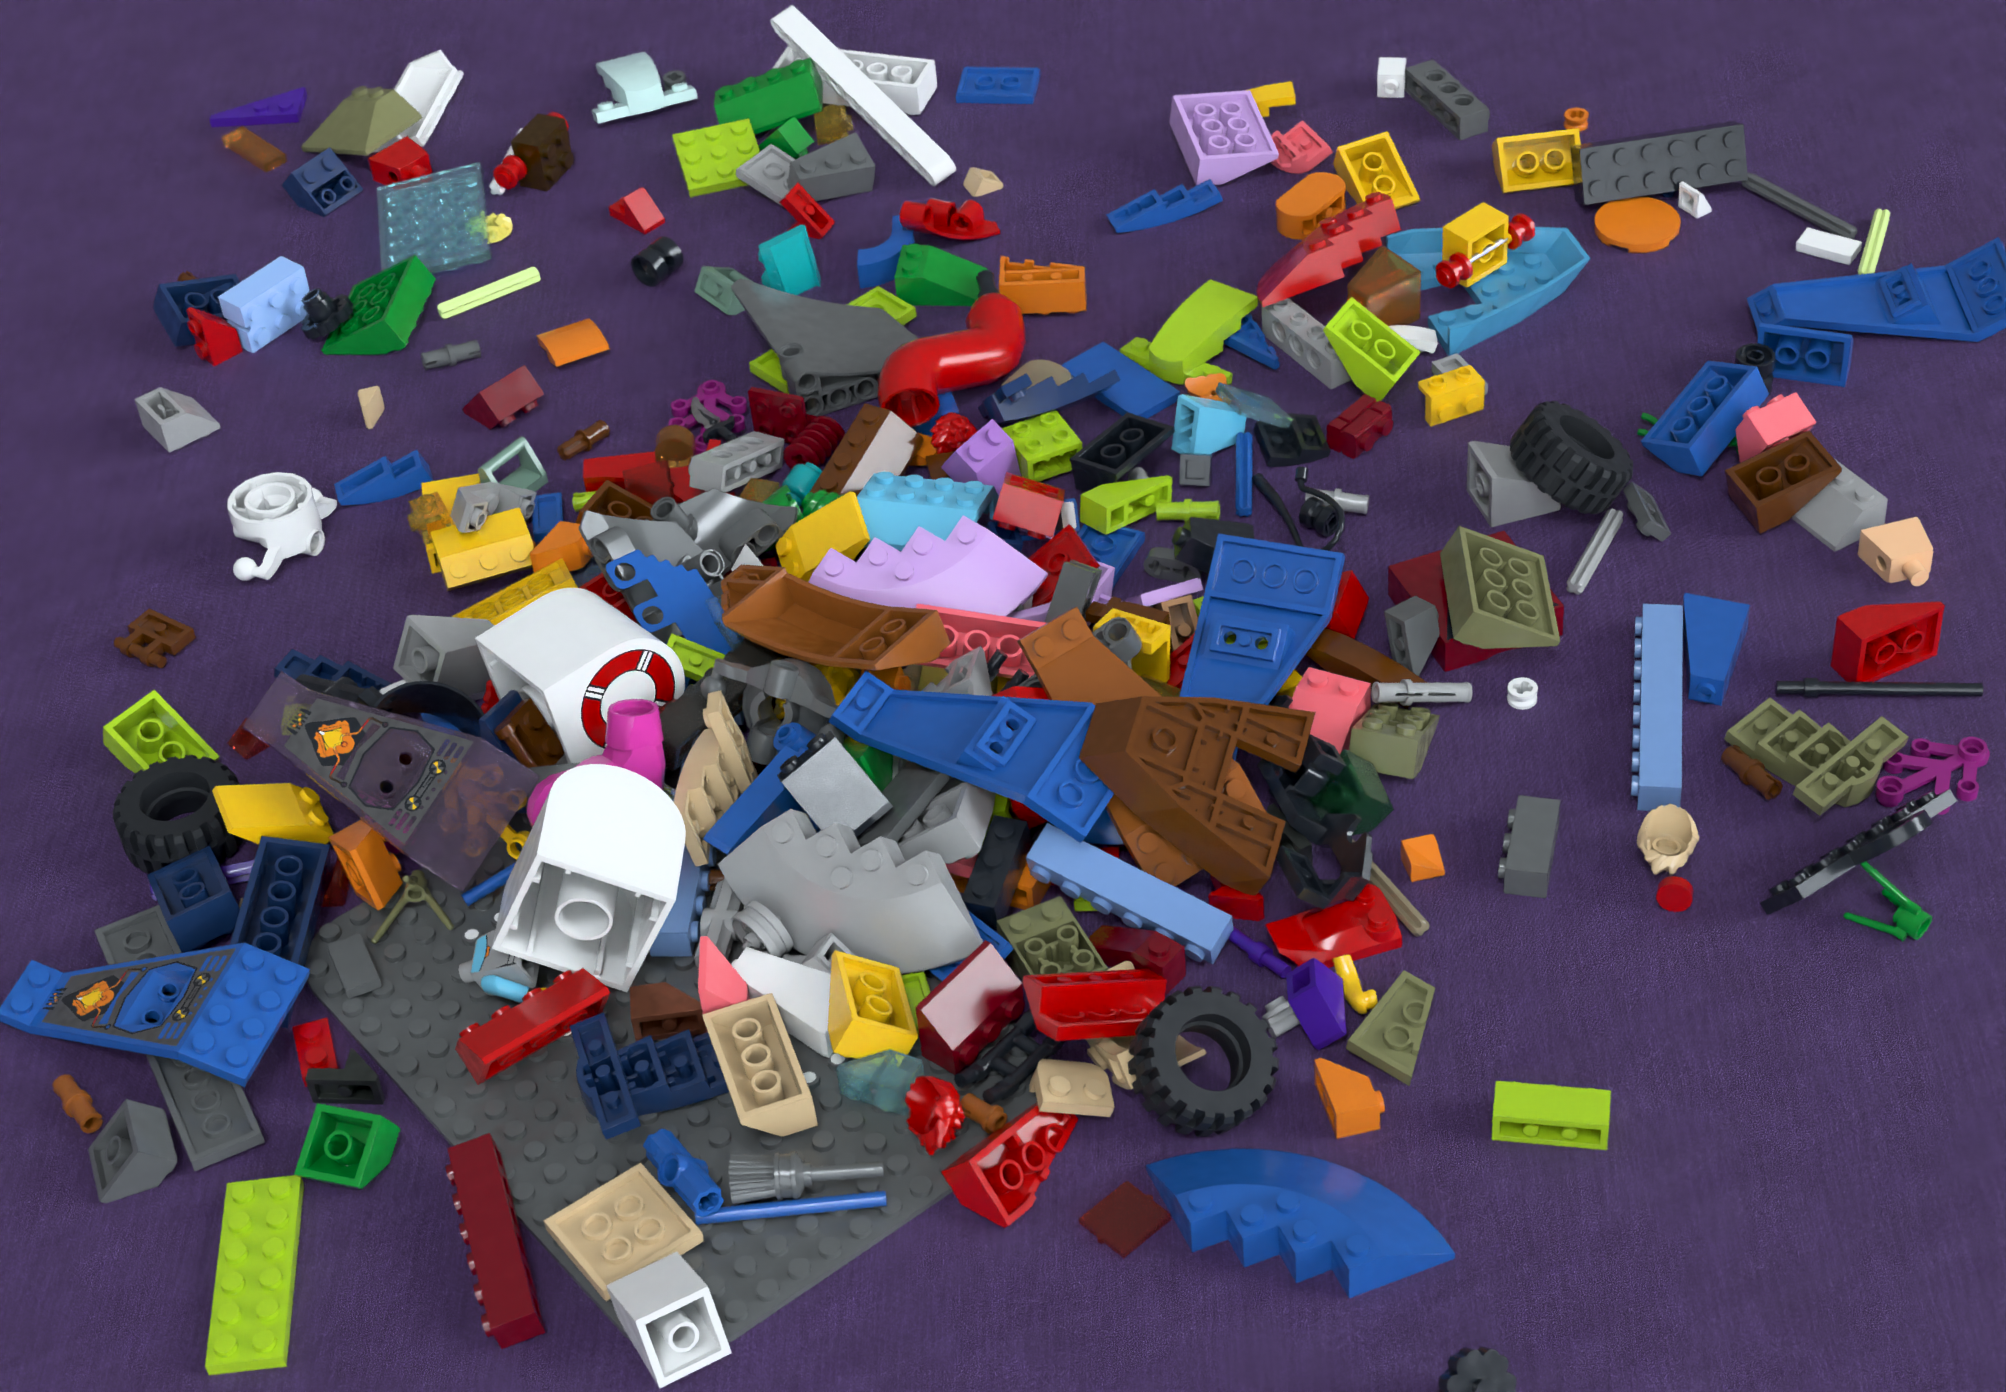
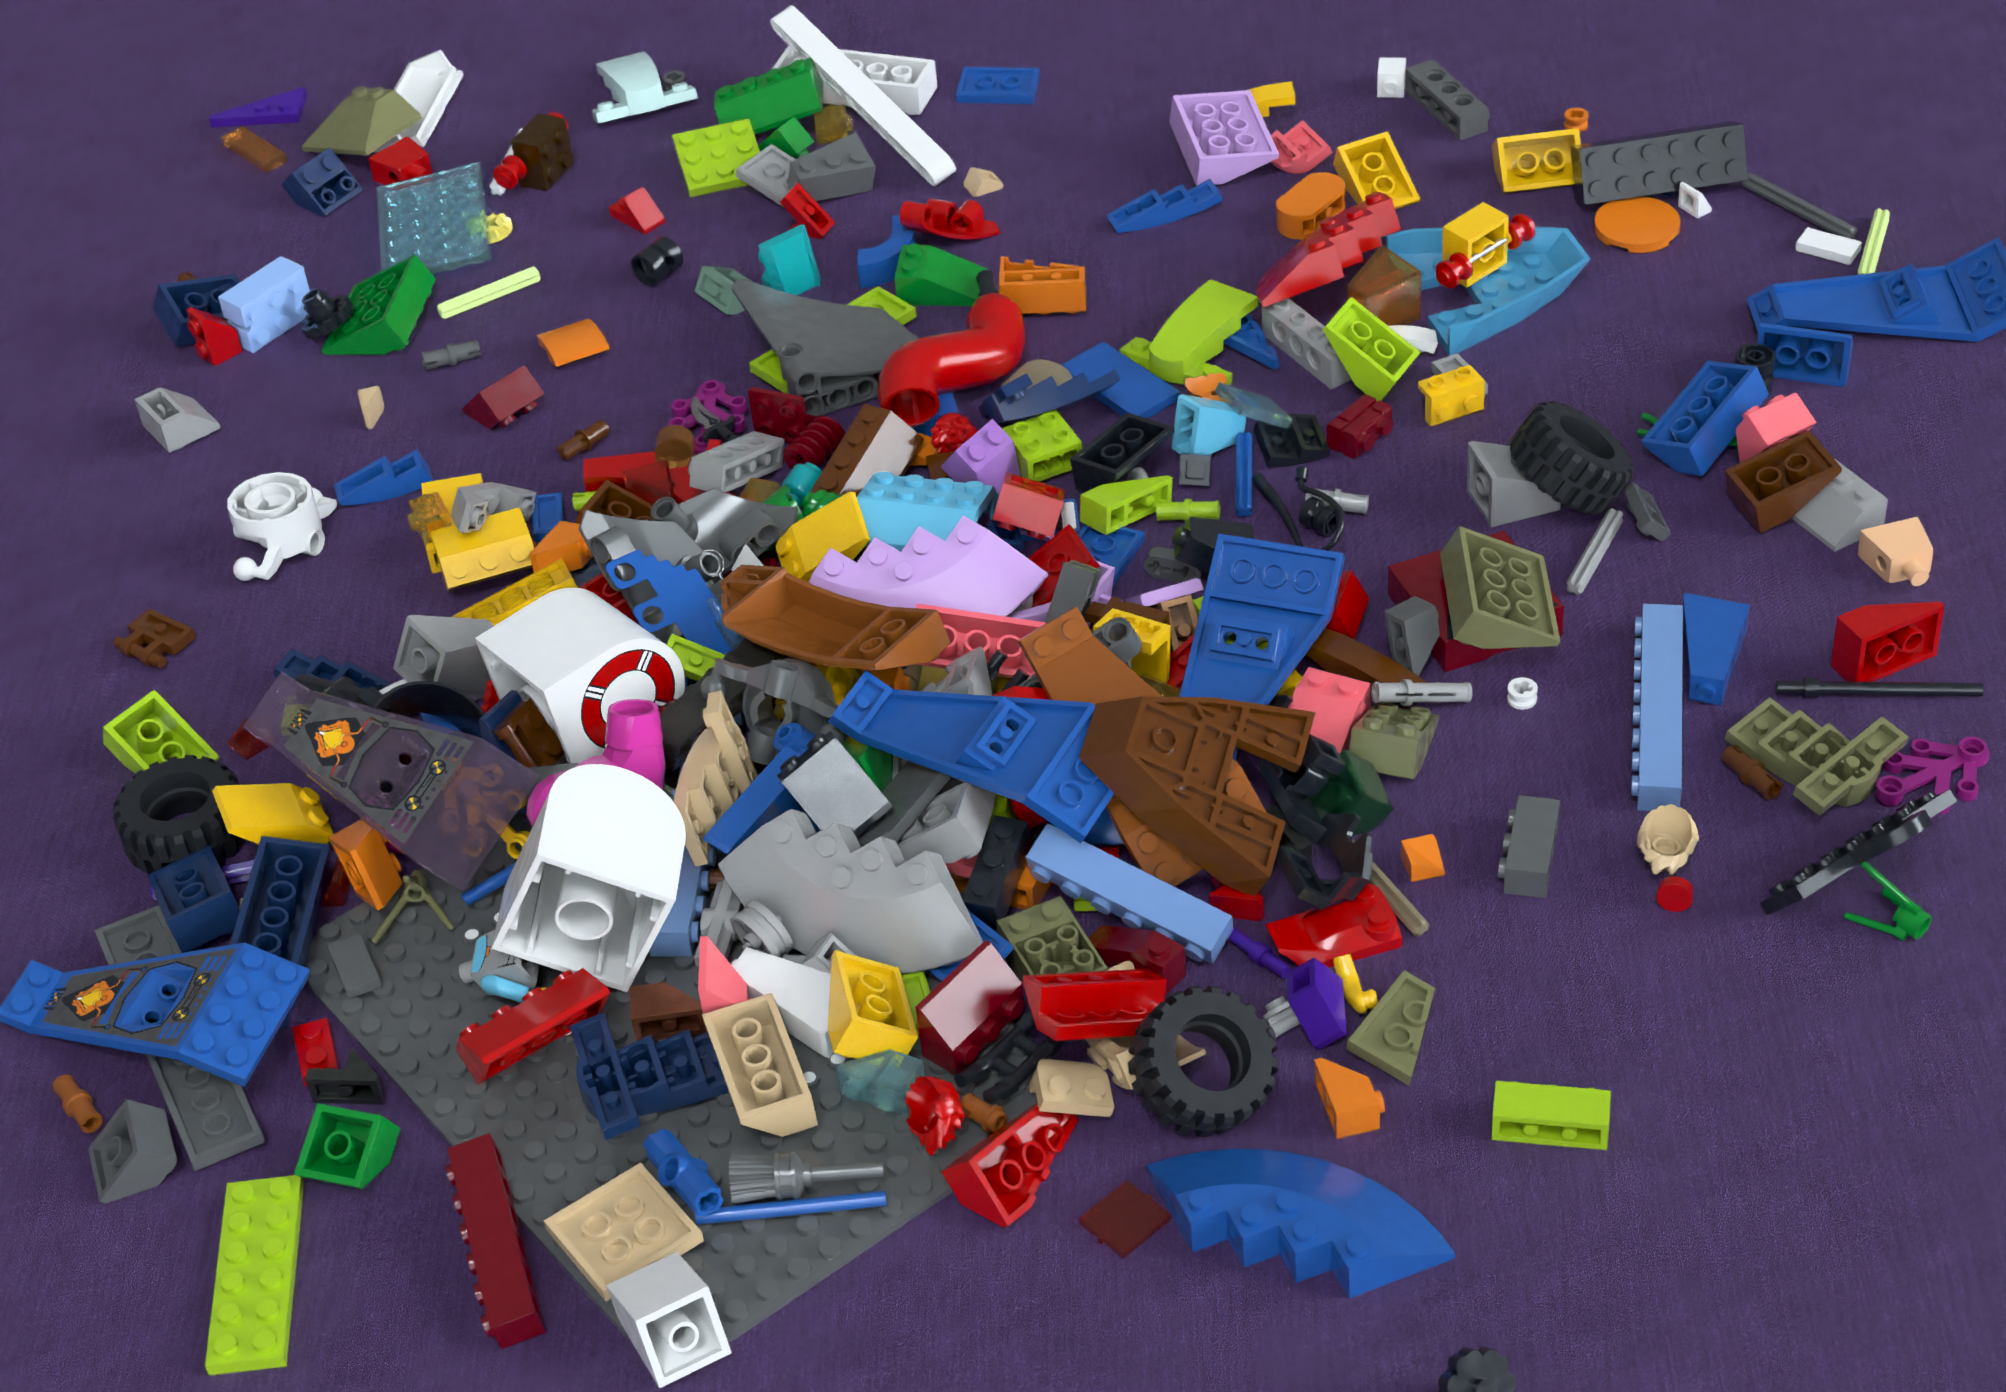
(528, 476): sand green tile -> none

